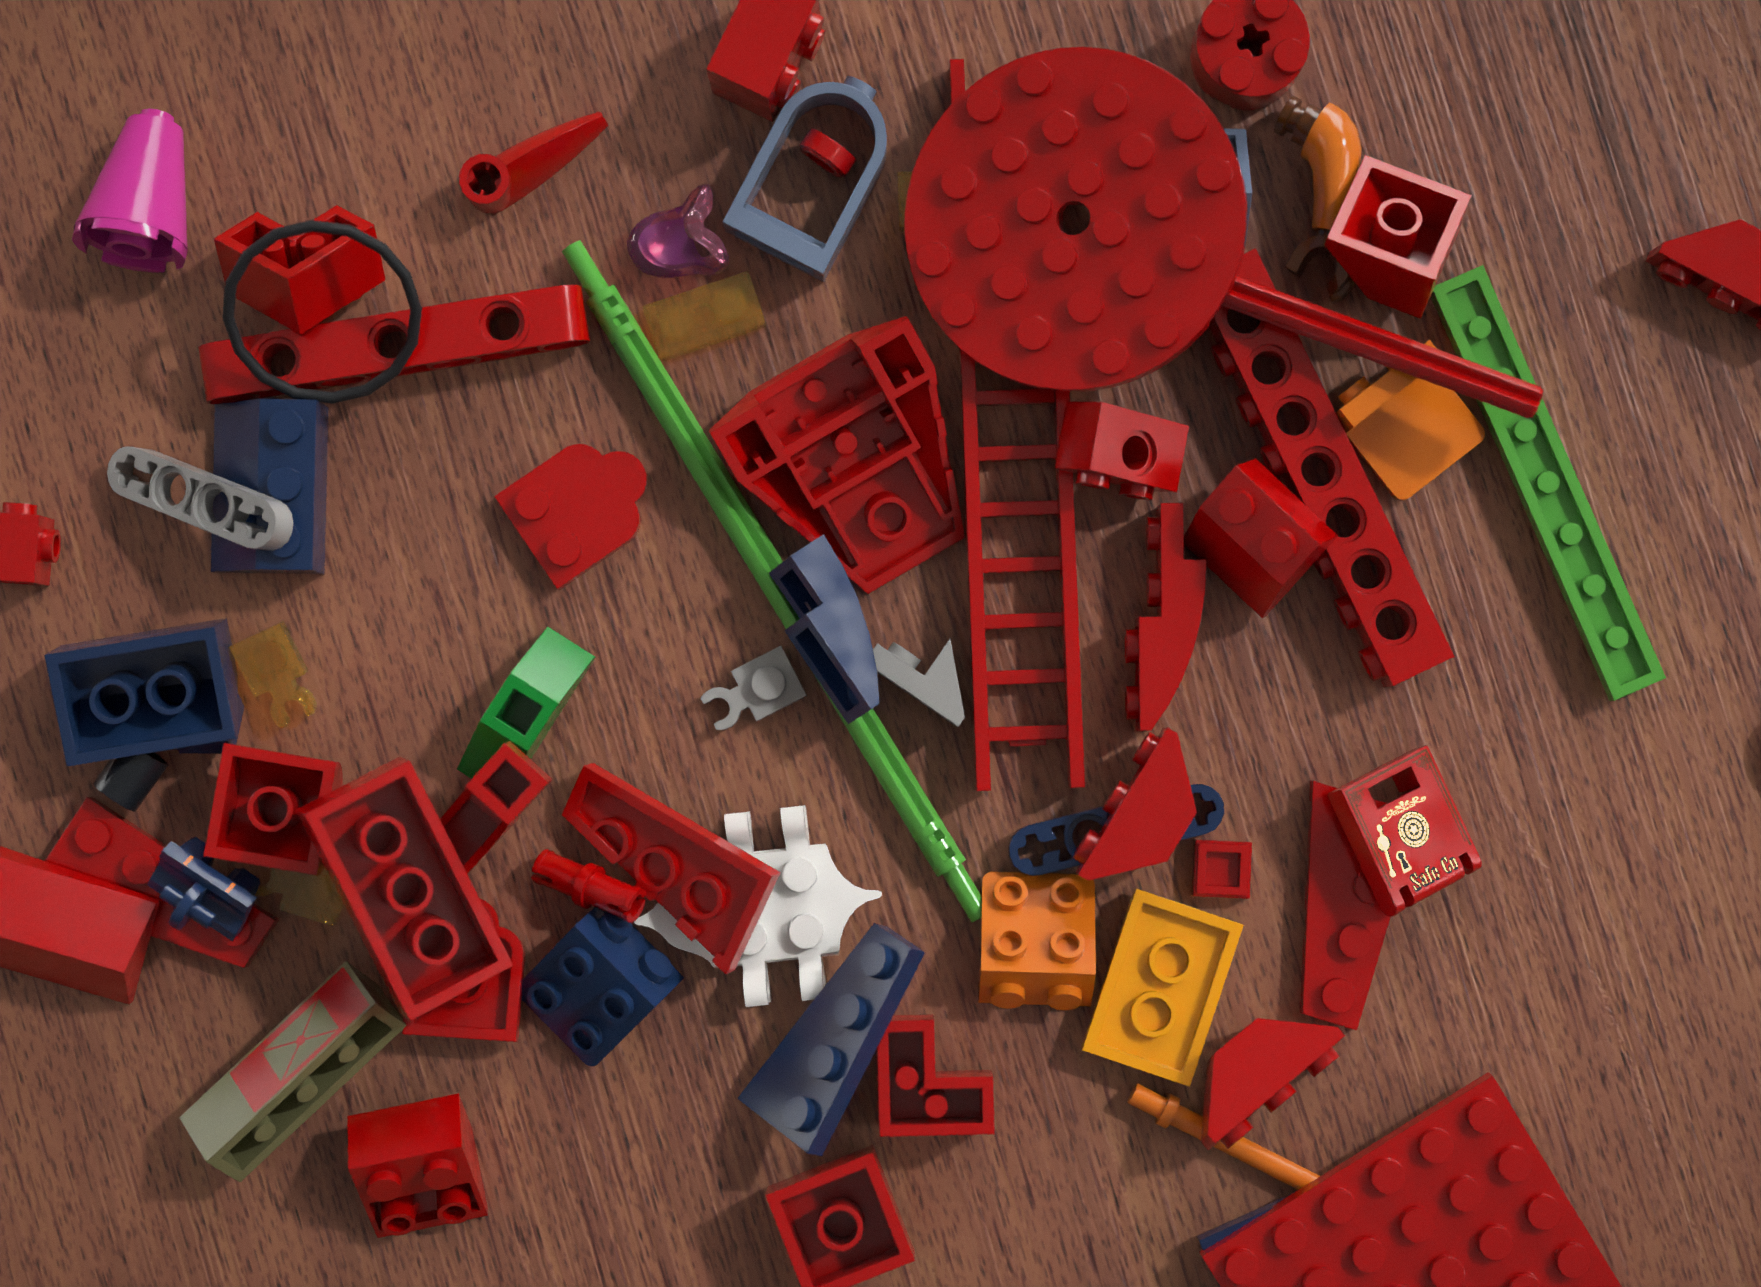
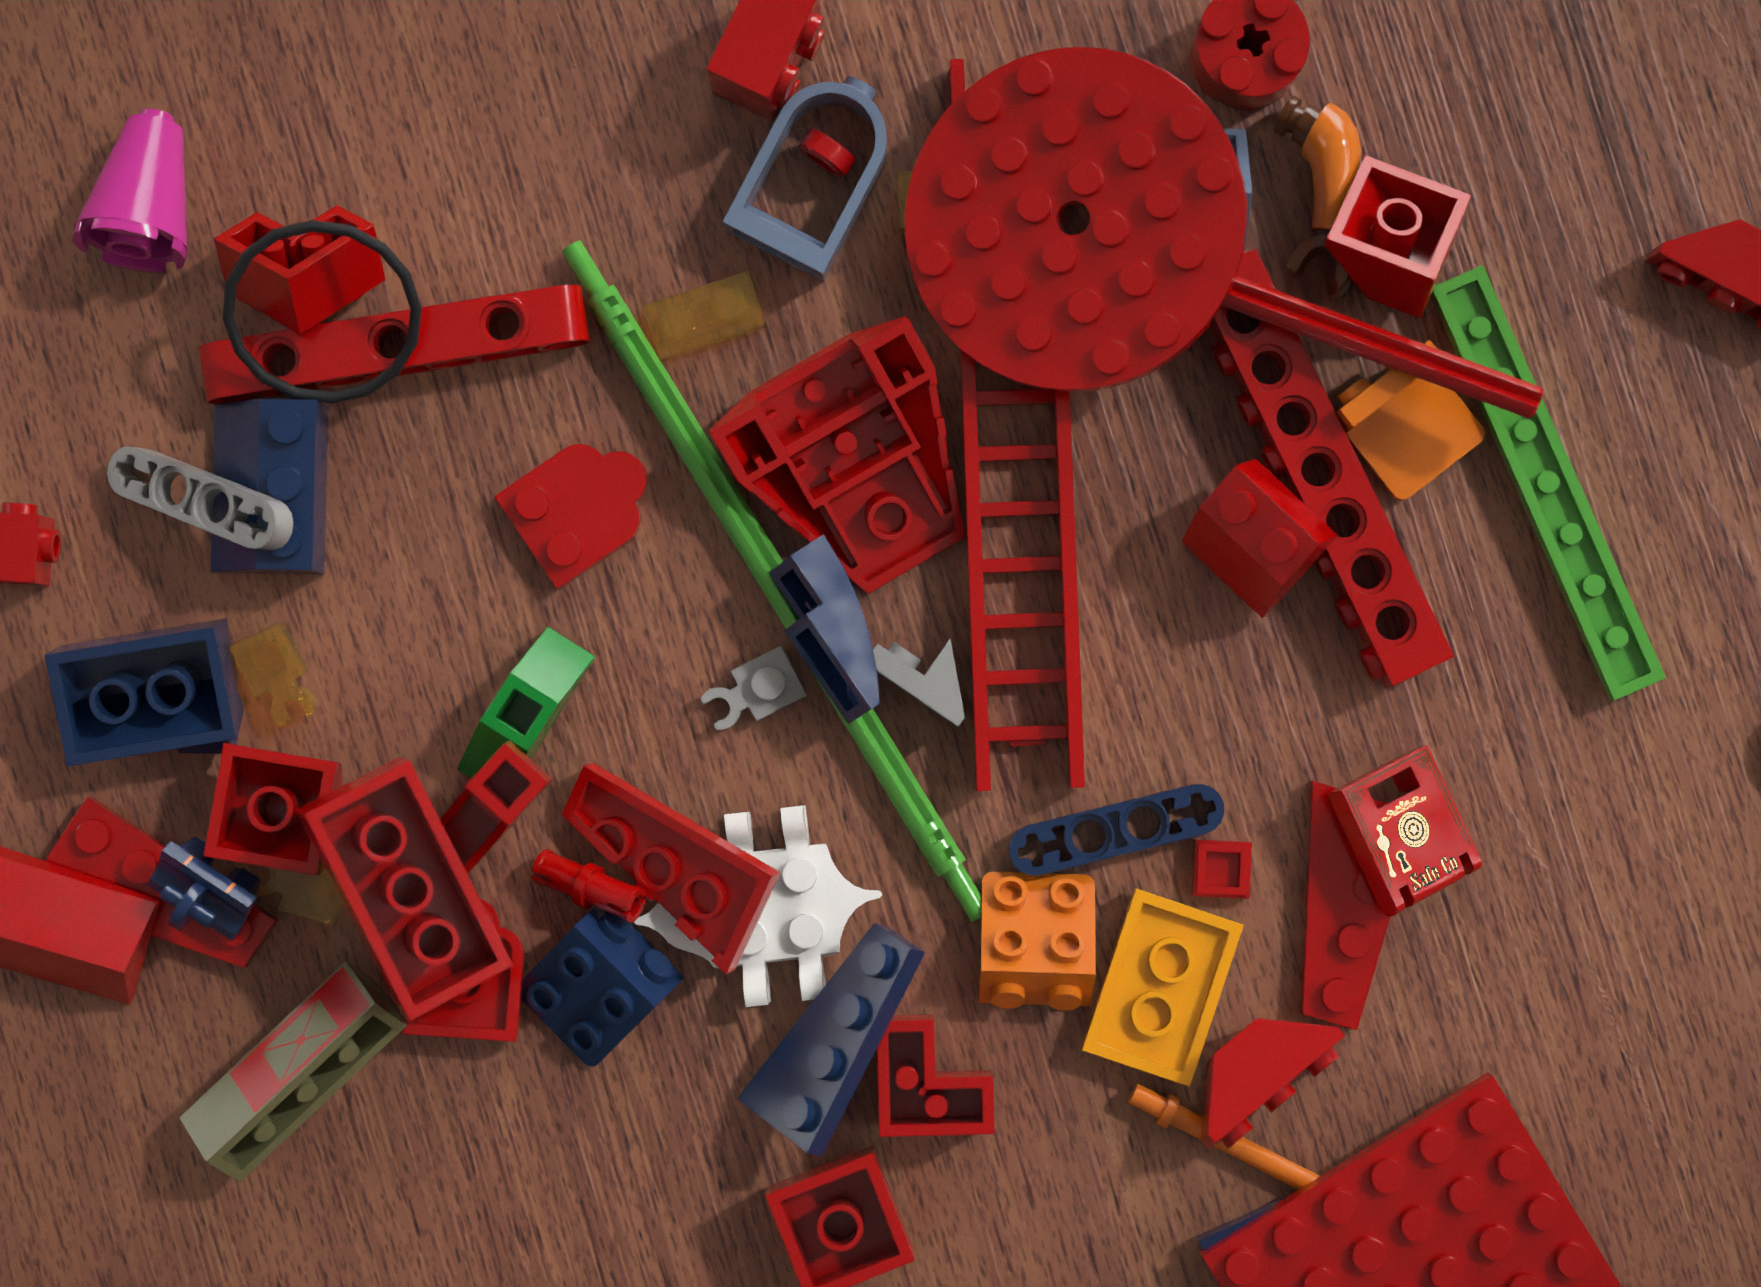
(130, 778): black beam -> none
(416, 1165): red slope -> none
(528, 163): red piece -> none
(665, 240): clear pink piece -> none
(1121, 448): red brick -> none
(1144, 815): red slope -> none
(1166, 642): red slope -> none

